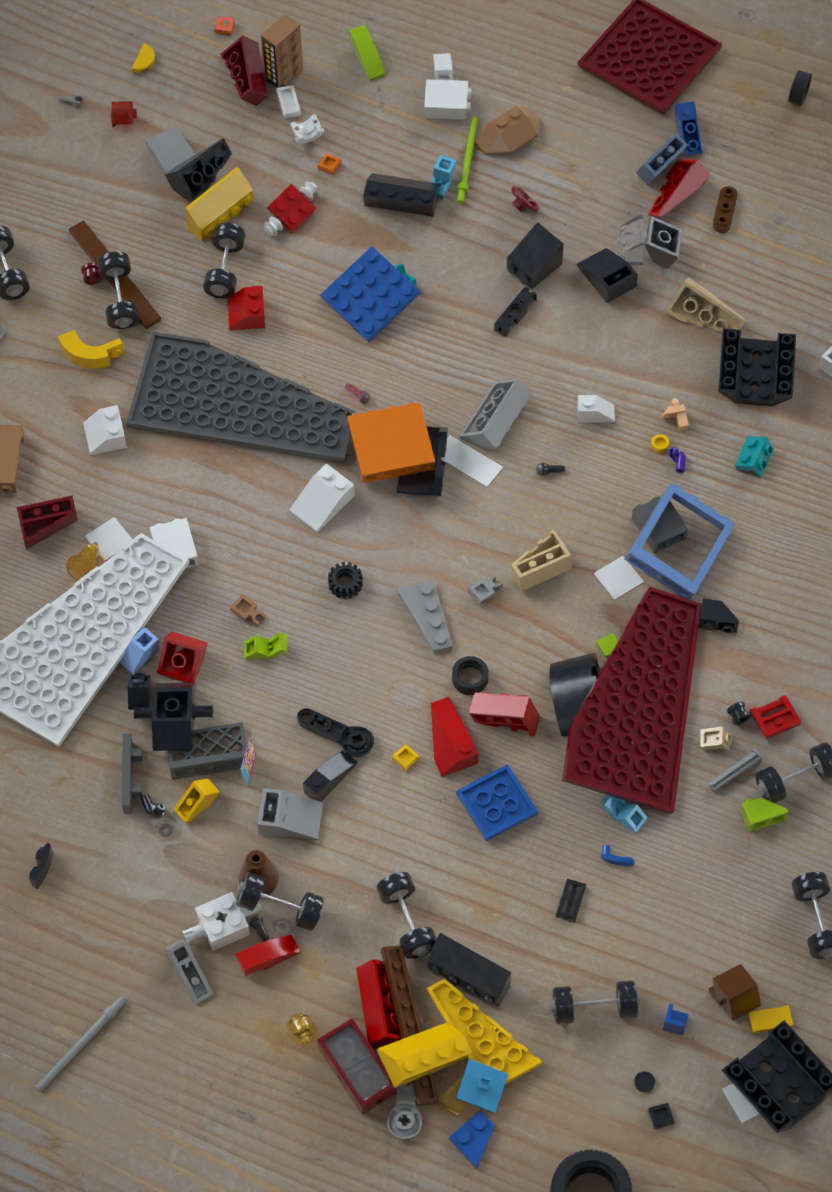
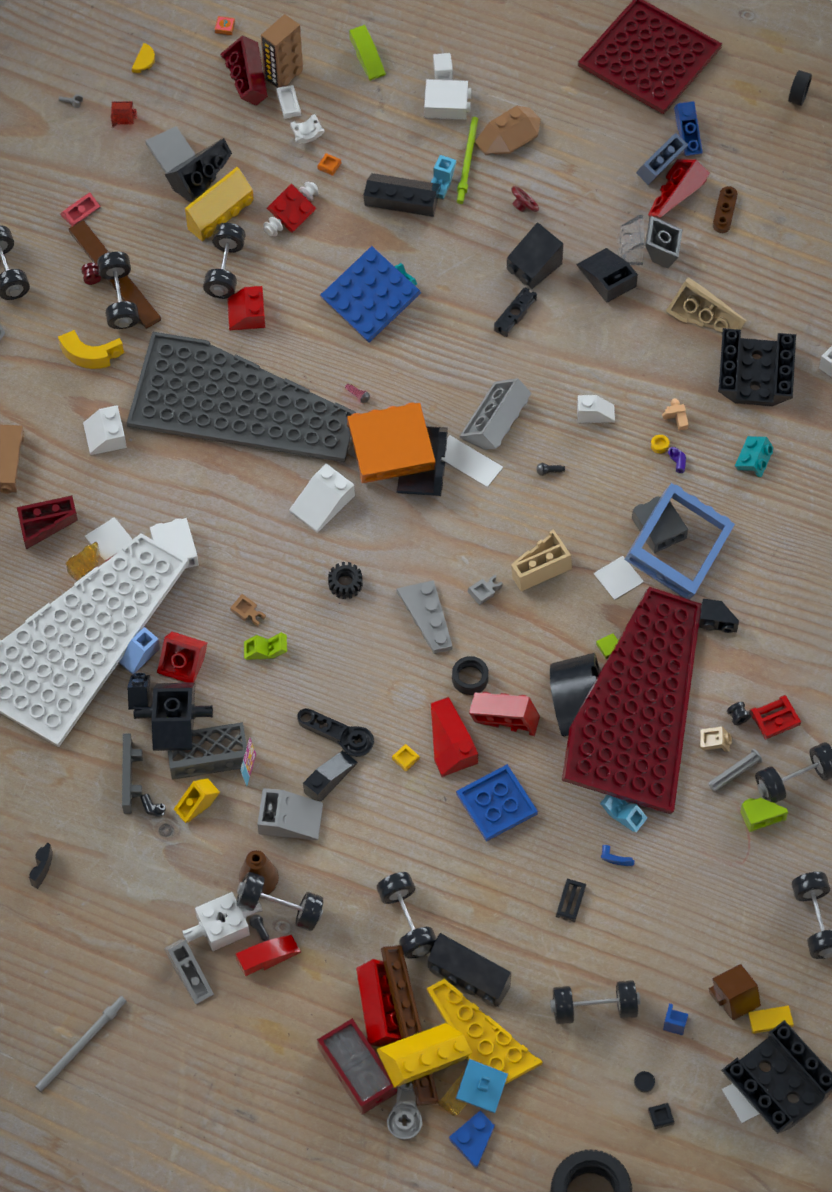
(80, 209): none -> coral slope
(301, 1029): clear yellow head -> none

